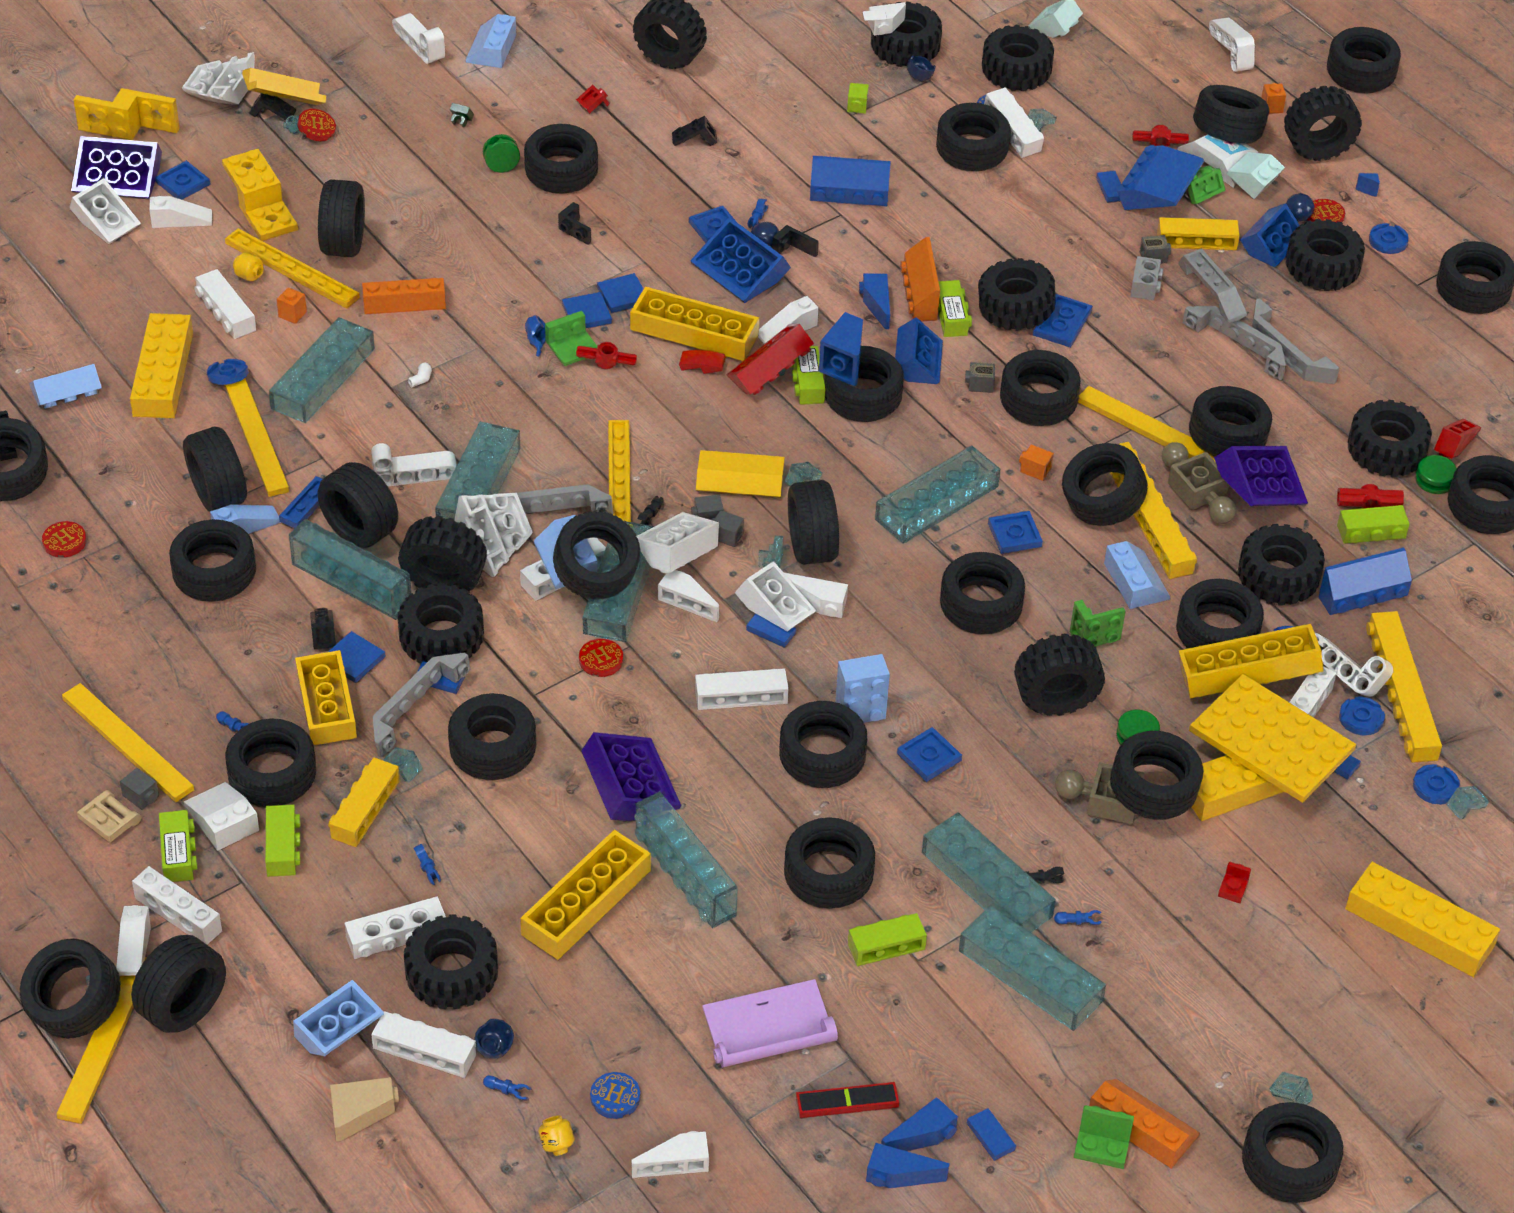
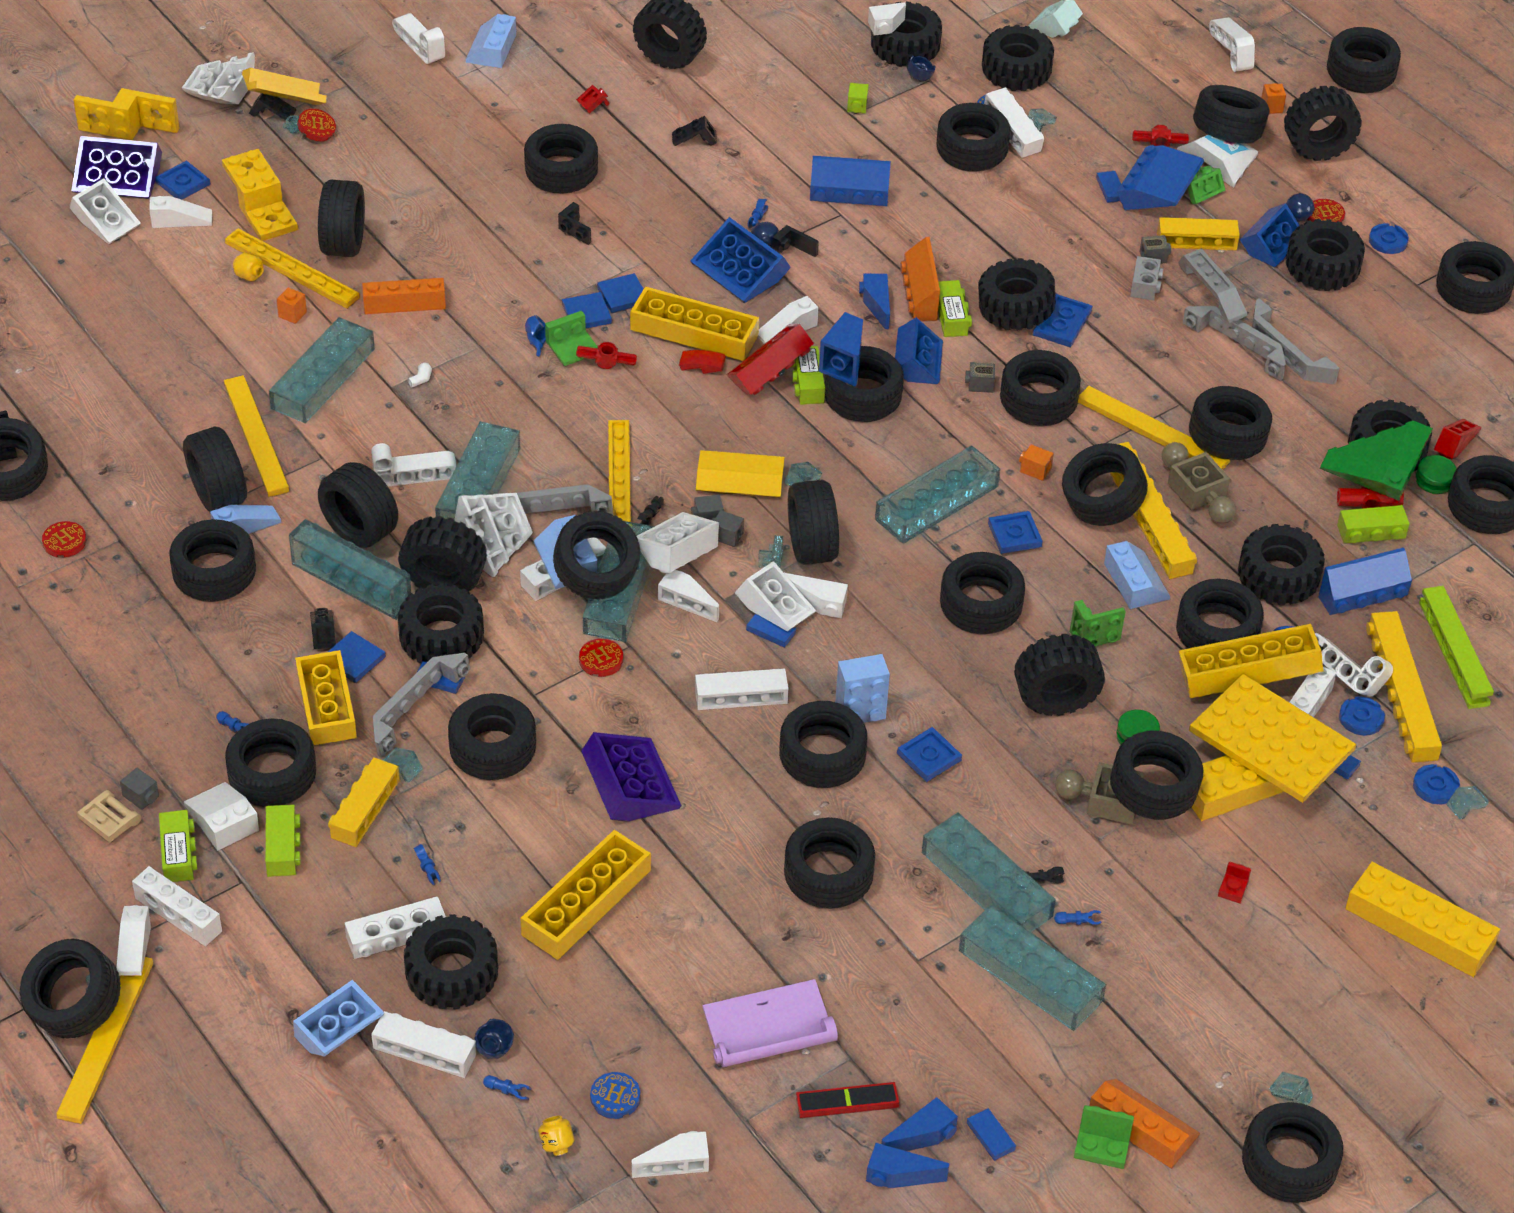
(66, 386): light blue slope -> none
(128, 742): yellow tile -> none
(161, 365): yellow brick -> none
(178, 983): black tyre -> none
(225, 304): white brick -> none
(228, 372): blue tile -> none
(303, 505): blue plate -> none
(361, 1105): tan slope -> none
(462, 112): tile -> none
(501, 153): green head -> none
(686, 860): clear light blue brick -> none
(709, 222): blue tile -> none
(874, 15): white sticker -> none
(887, 939): lime brick -> none
(1255, 172): light aqua slope -> none
(1261, 475): dark purple slope -> none
(1368, 183): blue slope -> none
(1382, 460): none -> green slope
(1456, 647): none -> lime piece

